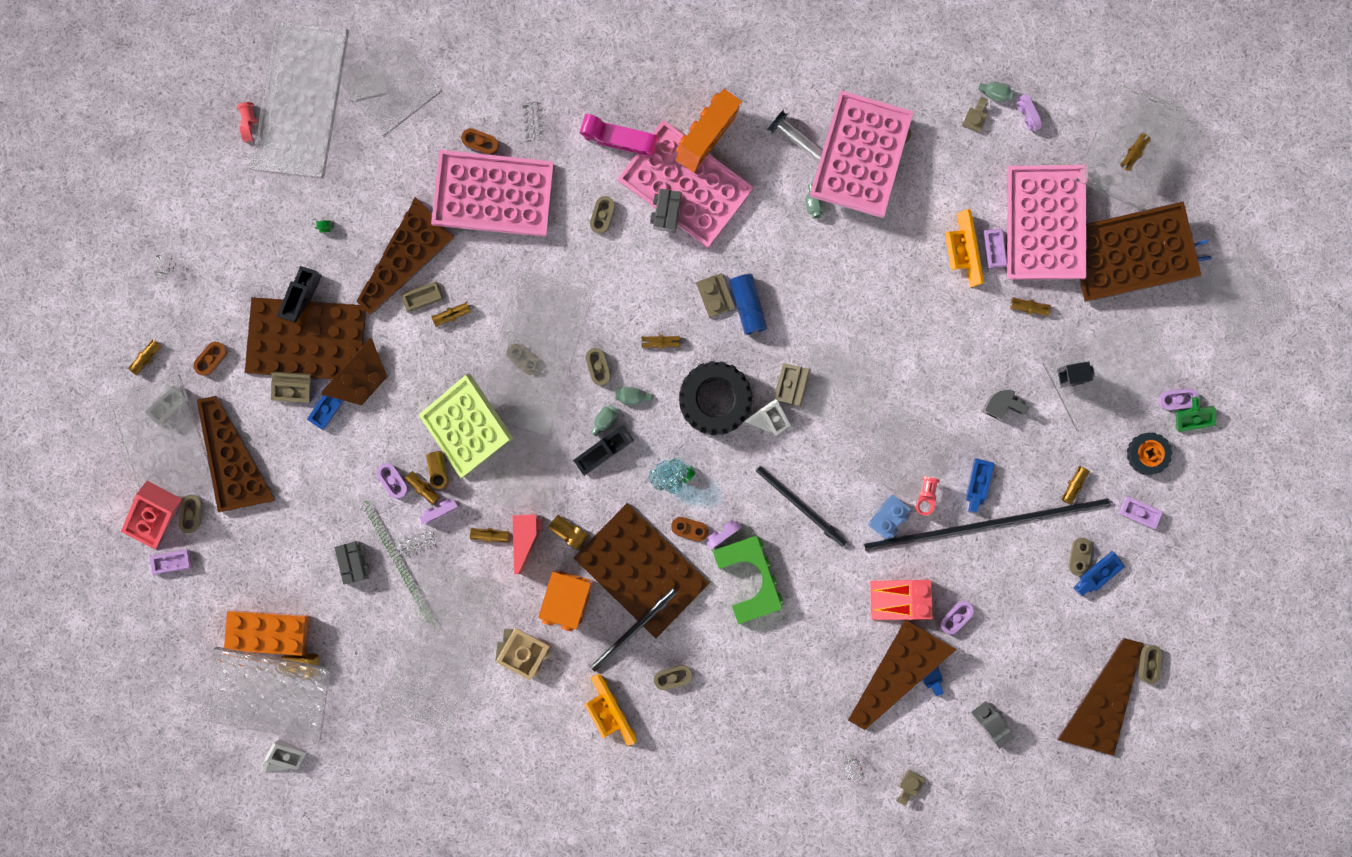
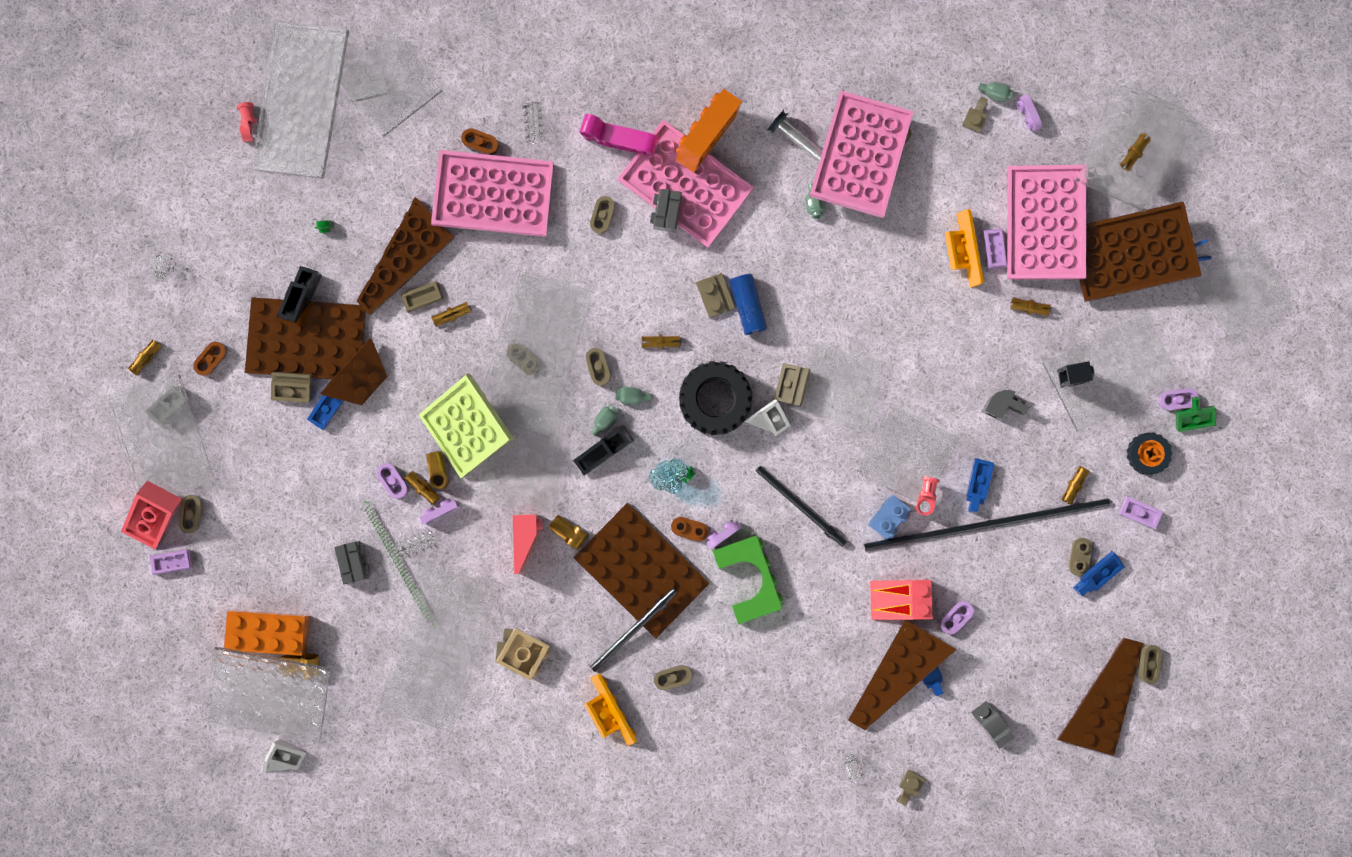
(232, 469): reddish brown wing -> none
(489, 535): pearl gold pin -> none
(565, 600): orange brick -> none

